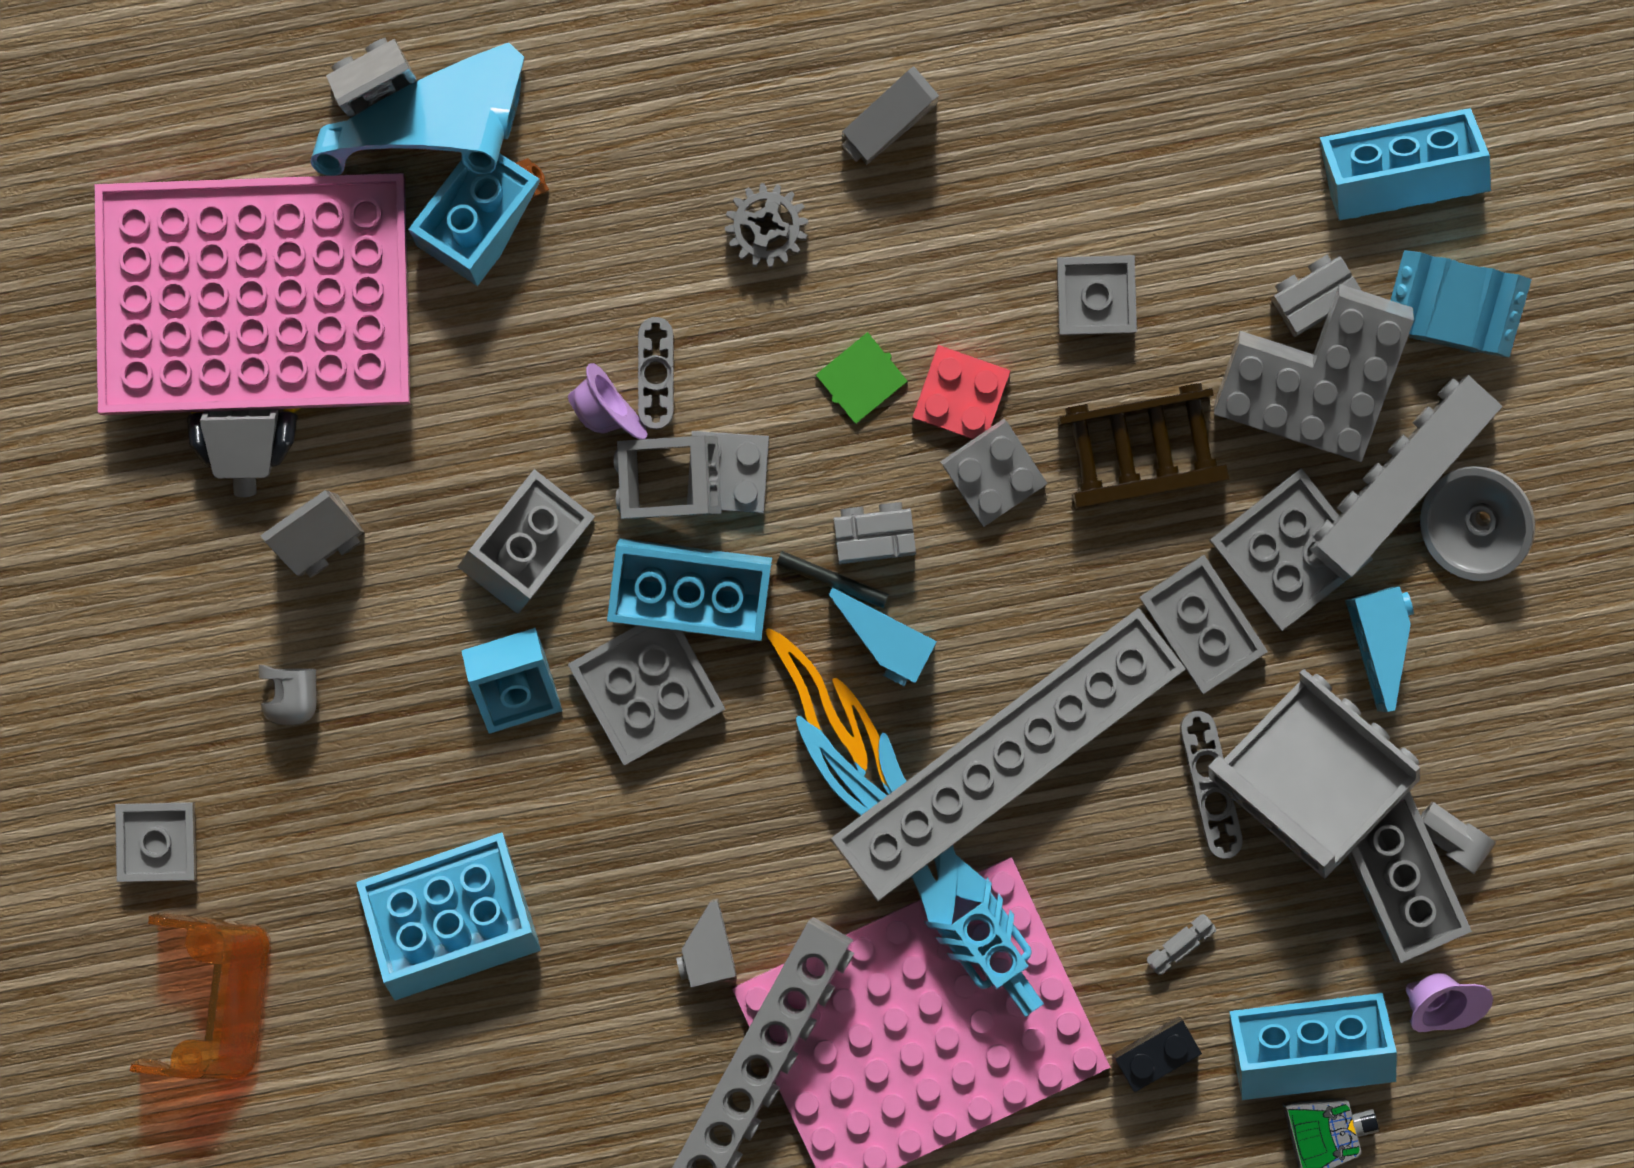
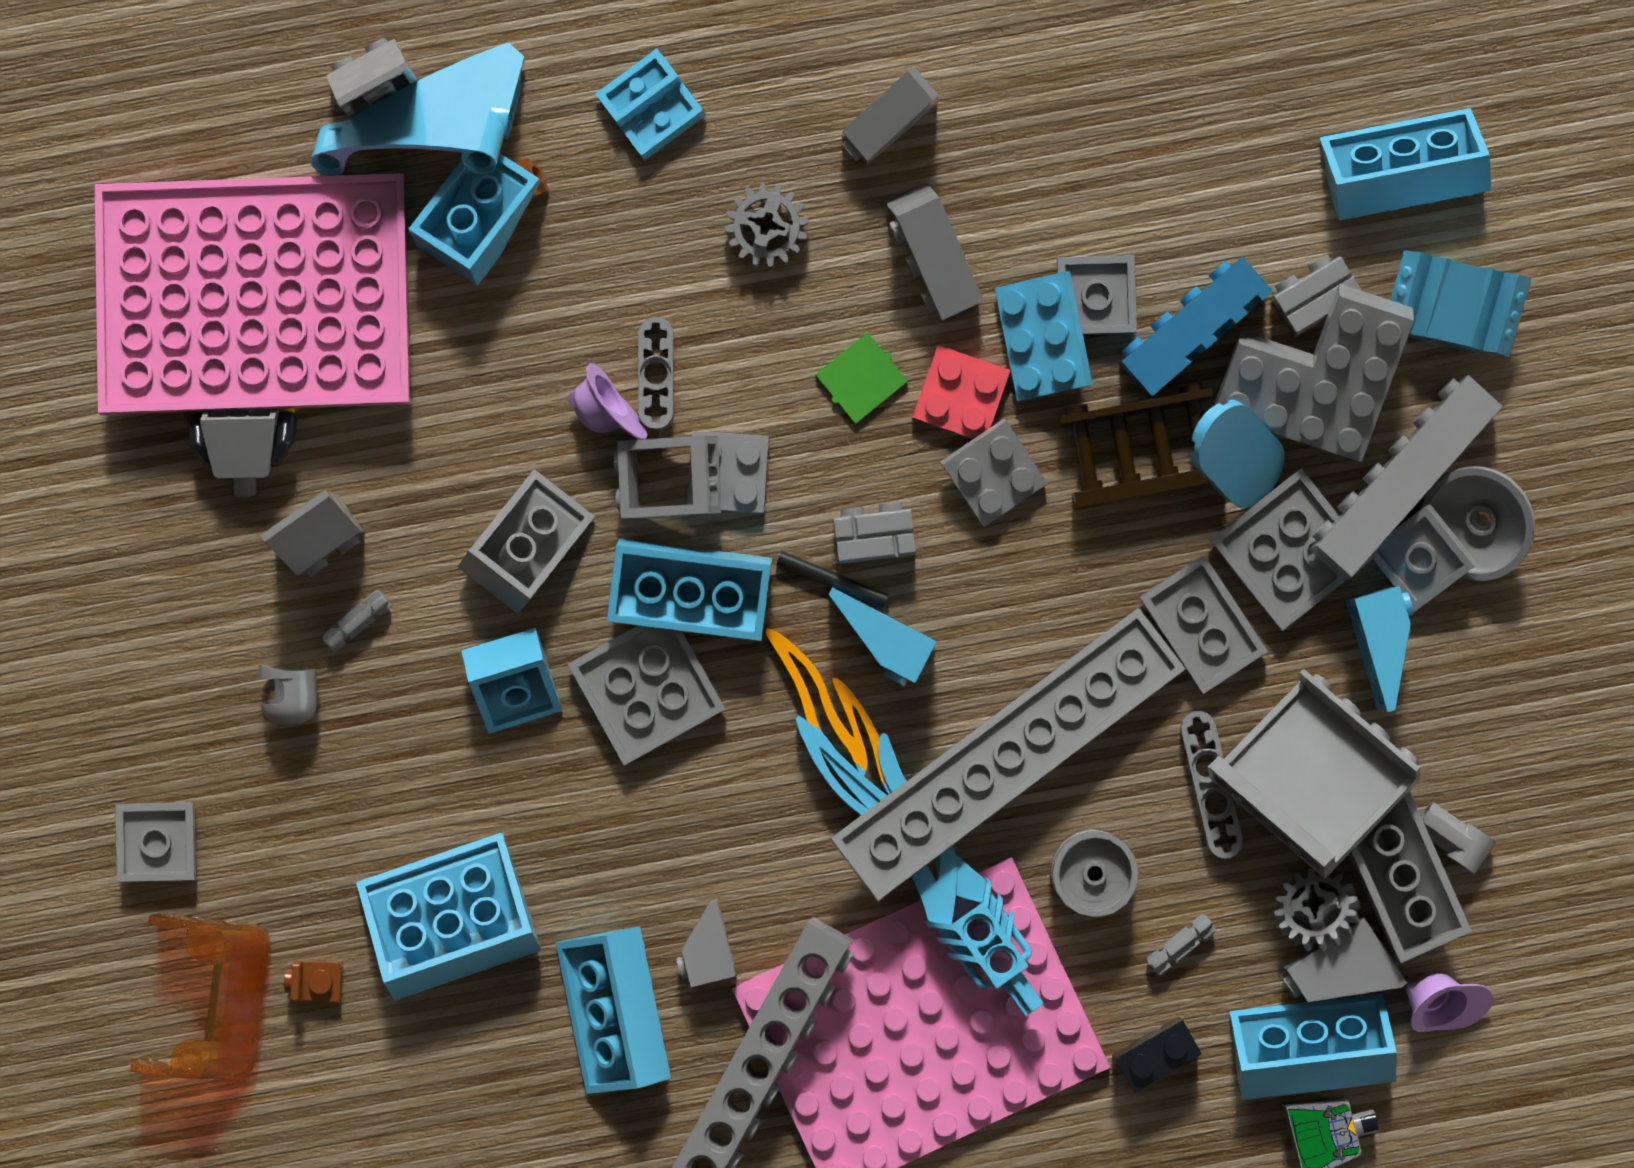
(314, 981): none -> dark orange bracket
(356, 620): none -> light grey axle
(613, 1010): none -> medium azure slope
(650, 104): none -> medium azure slope
(933, 252): none -> light grey wedge
(1043, 336): none -> medium azure plate
(1087, 895): none -> light grey wheel
(1195, 327): none -> dark azure wedge
(1237, 453): none -> medium azure tile
(1333, 913): none -> light grey gear
(1344, 970): none -> light grey slope
(1423, 556): none -> light grey plate

